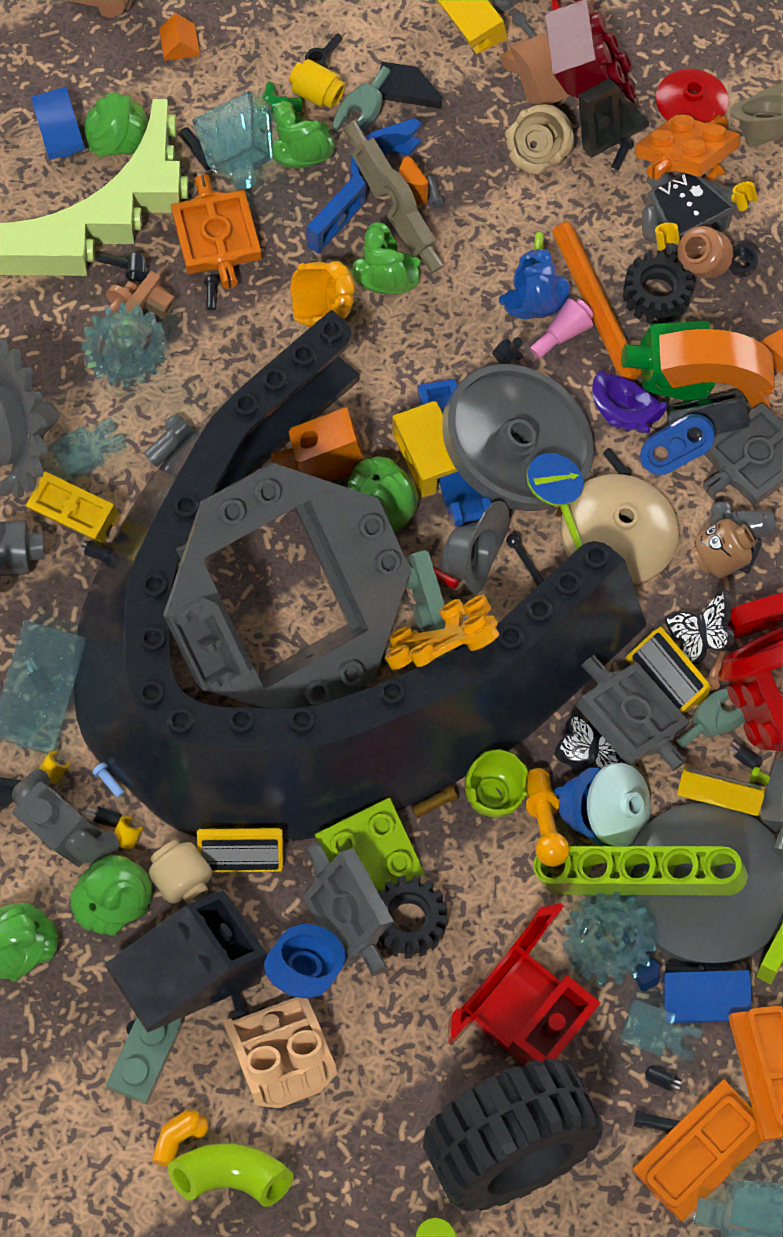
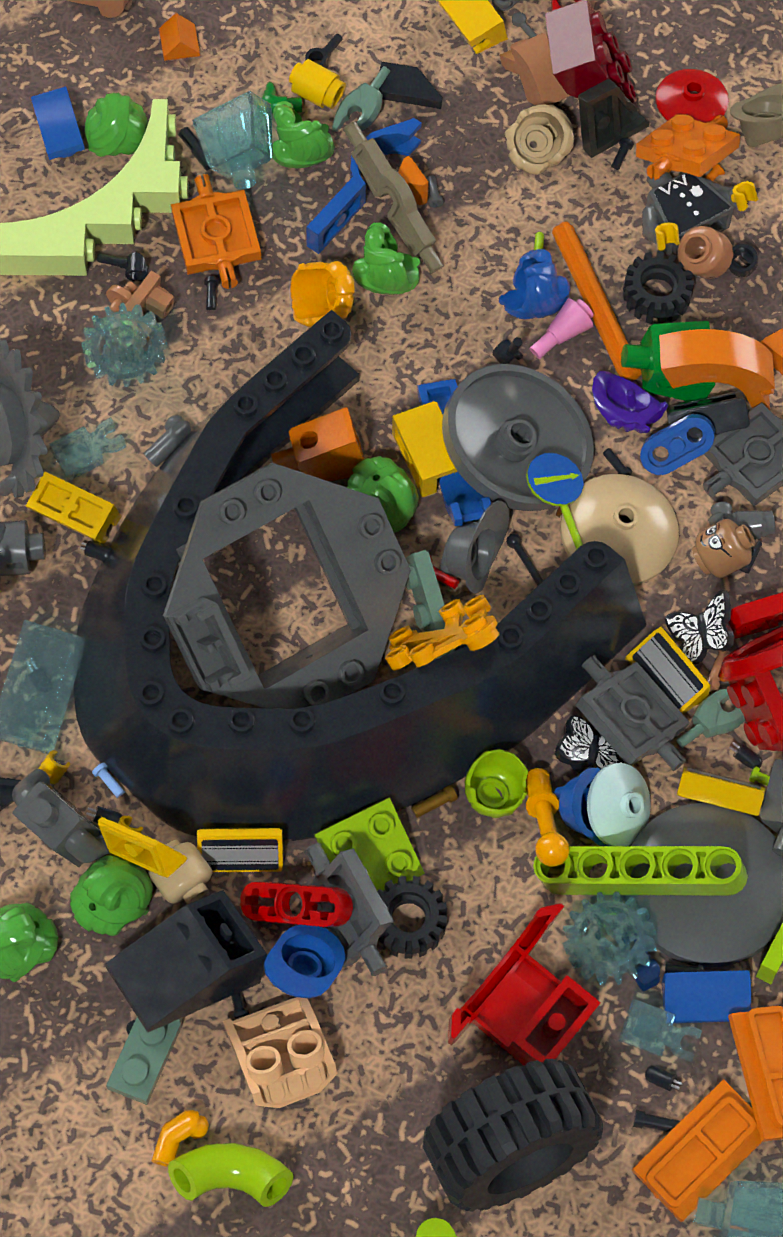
(140, 848): none -> yellow slope
(310, 897): none -> red beam

